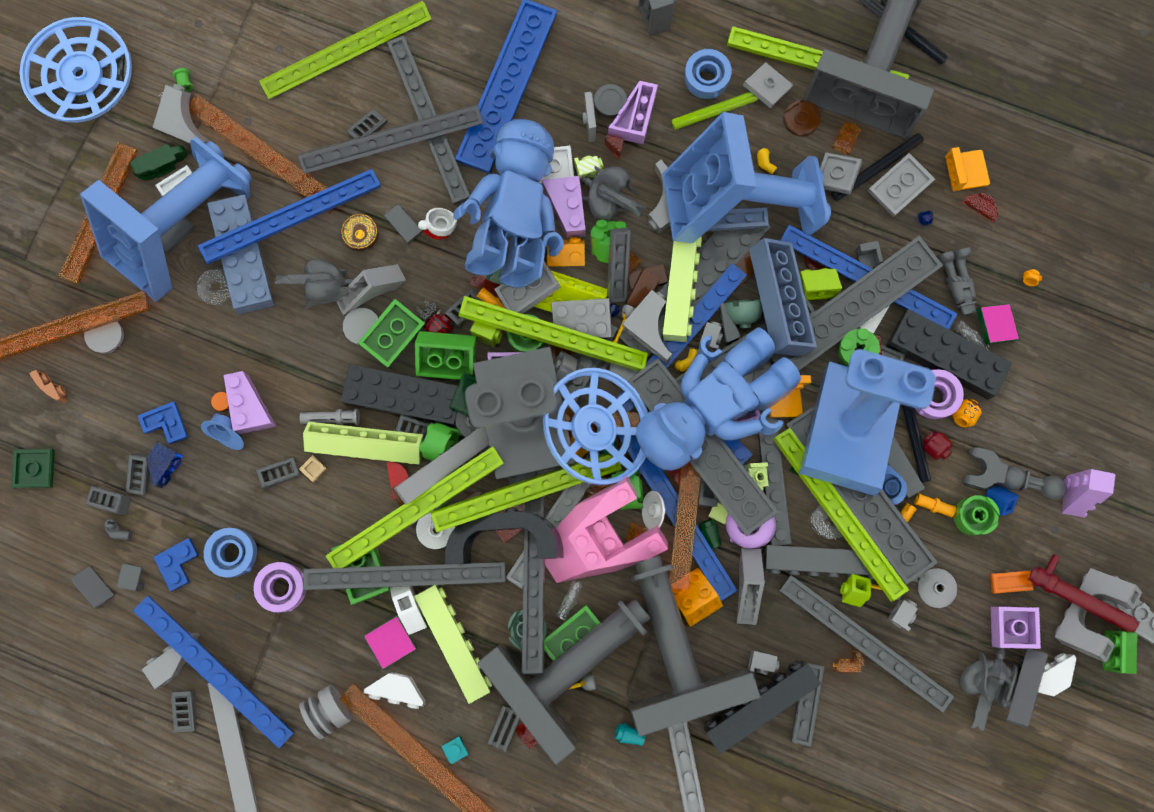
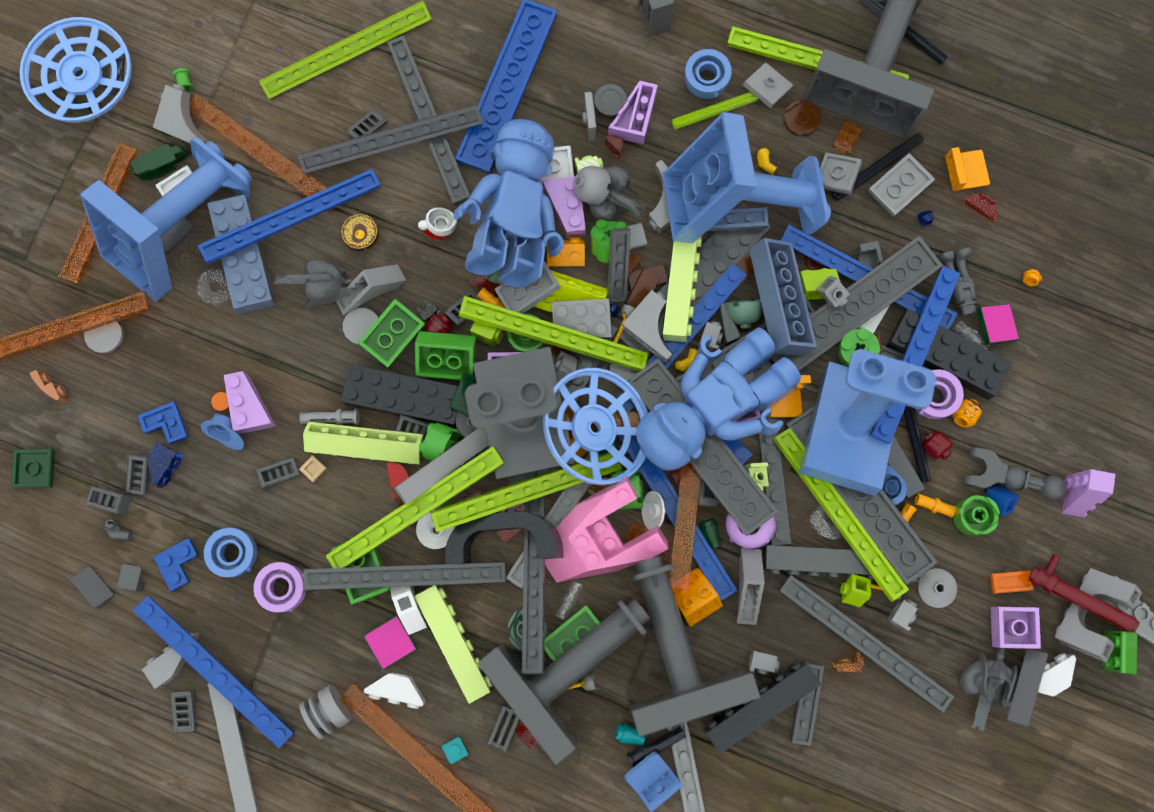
(403, 224): dark grey tile -> none
(592, 184): none -> light grey cylinder
(637, 236): none -> light grey slope
(653, 781): none -> medium blue bracket
(657, 746): none -> black pin
(718, 513): yellowish green tile -> none
(828, 292): none -> light grey brick
(919, 345): none -> blue plate

